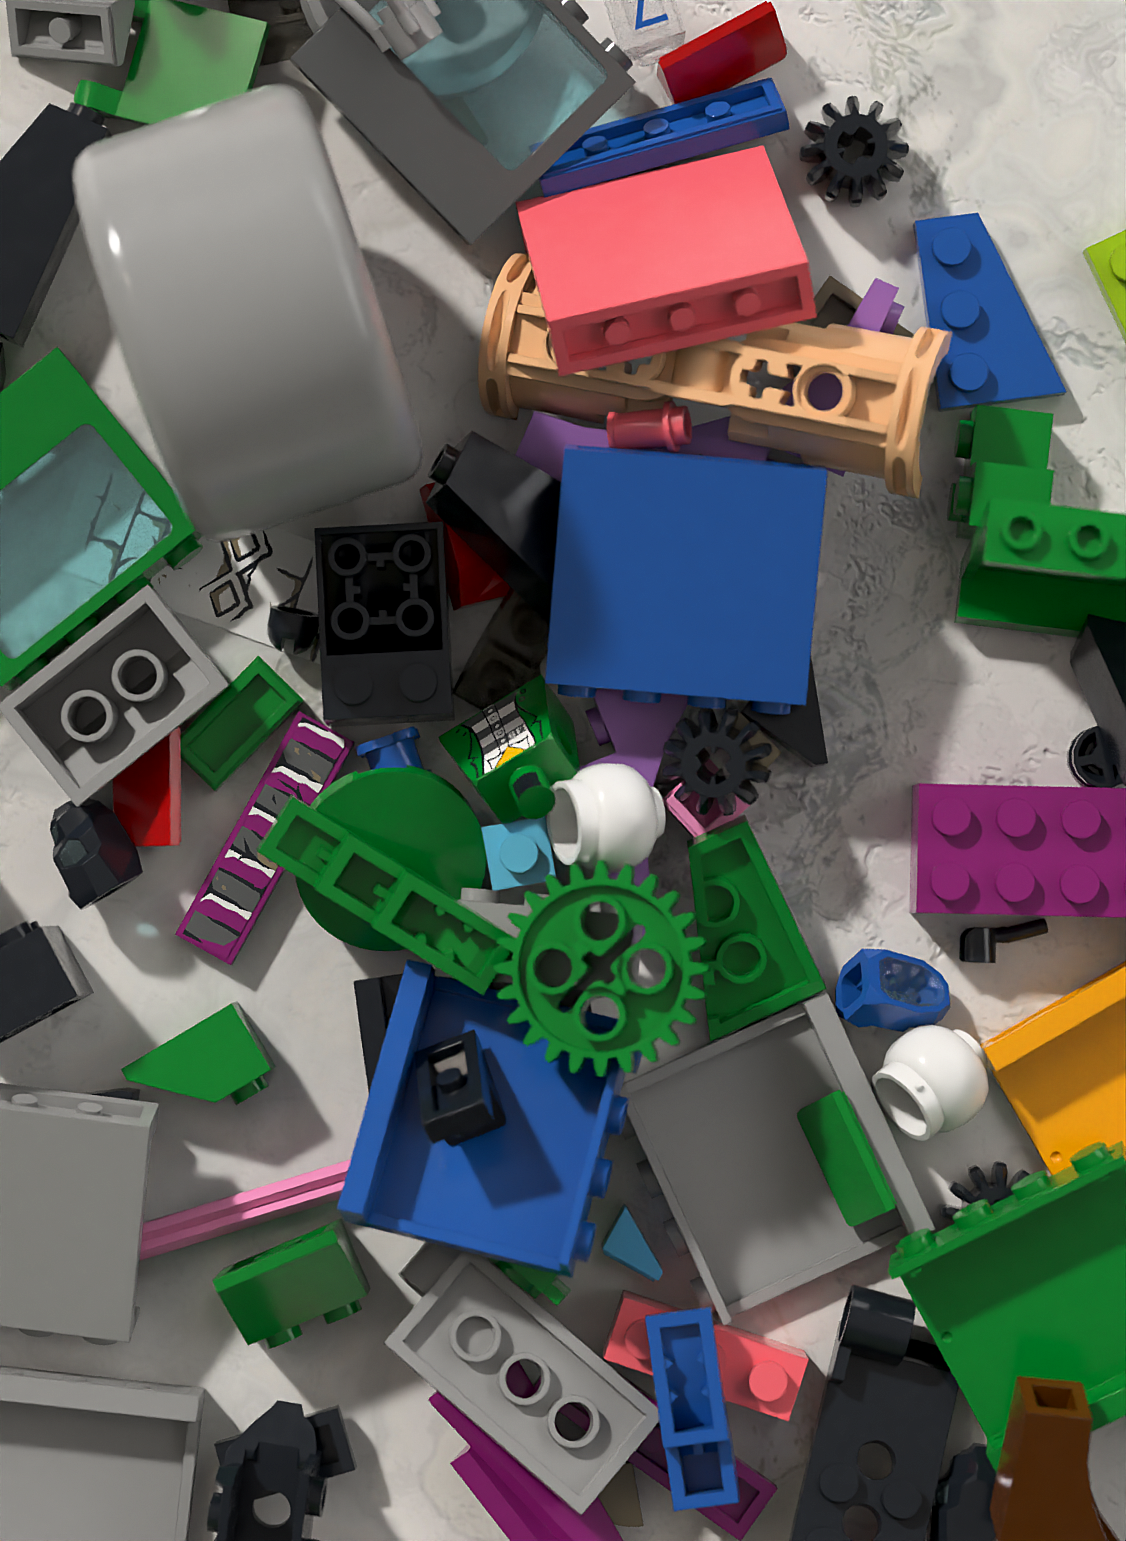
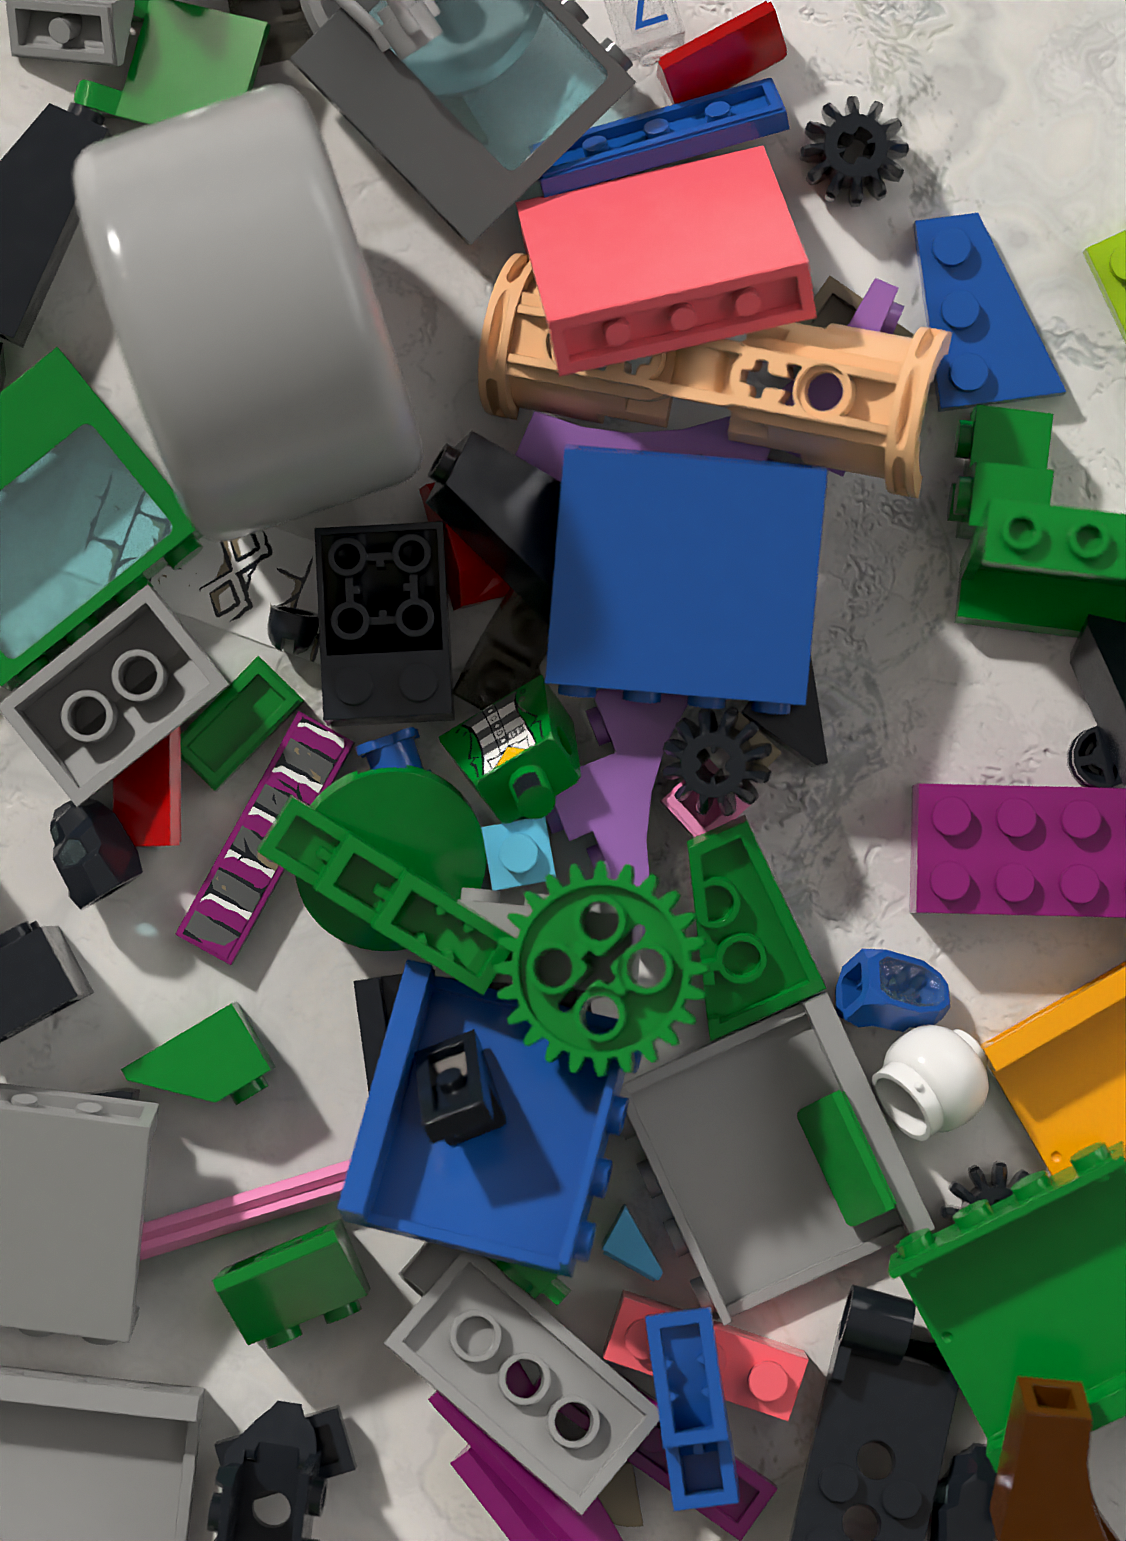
(605, 817): white piece -> none
(650, 428): coral pin -> none
(979, 943): black hand -> none

